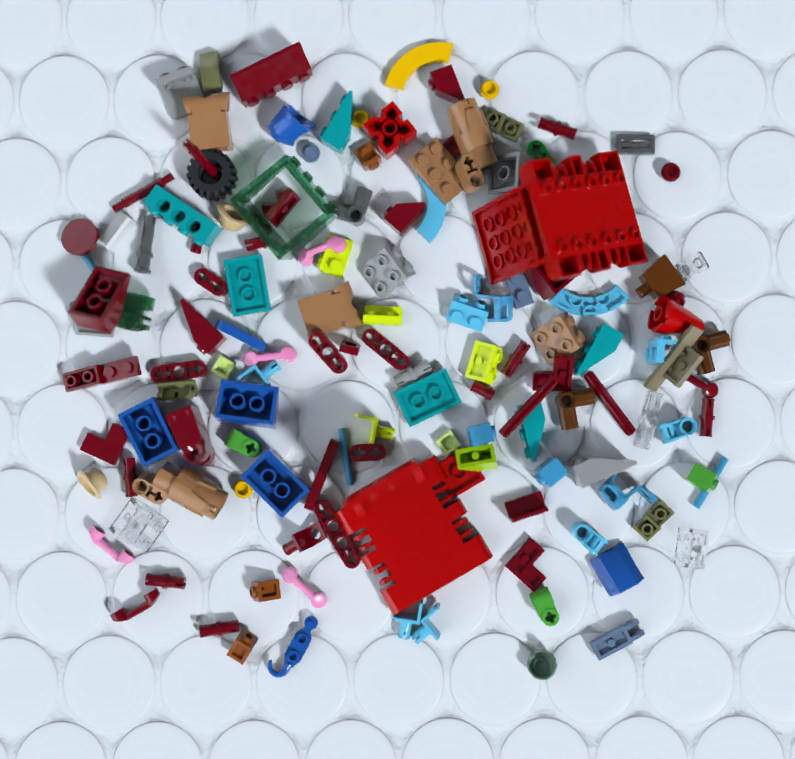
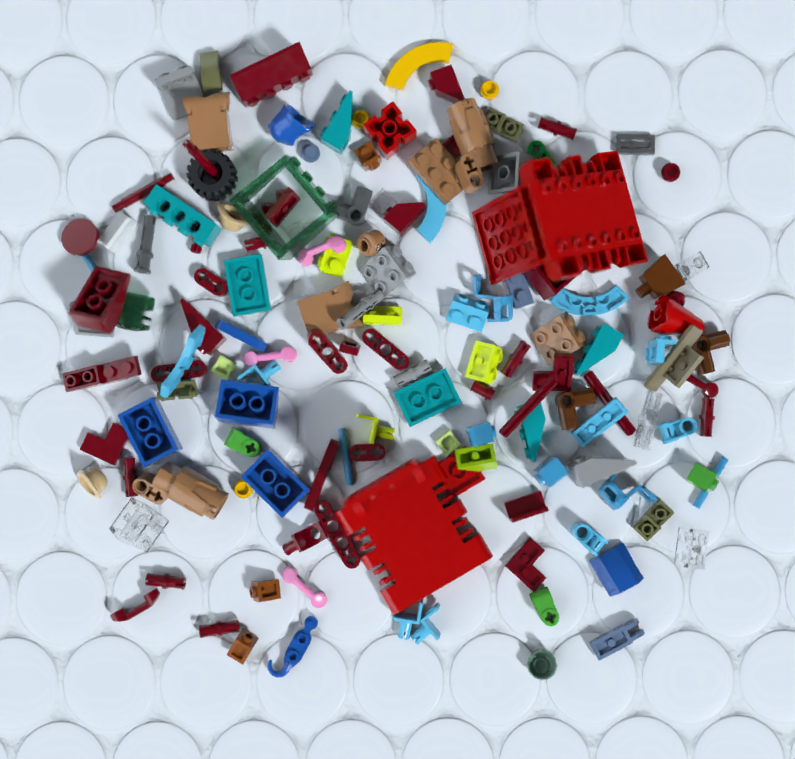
(97, 534): bright pink bar -> none
(185, 361): none -> medium azure tile
(191, 435): dark red piece -> none
(365, 305): none -> light grey pin
(371, 242): none -> medium nougat head
(599, 422): none -> medium azure tile

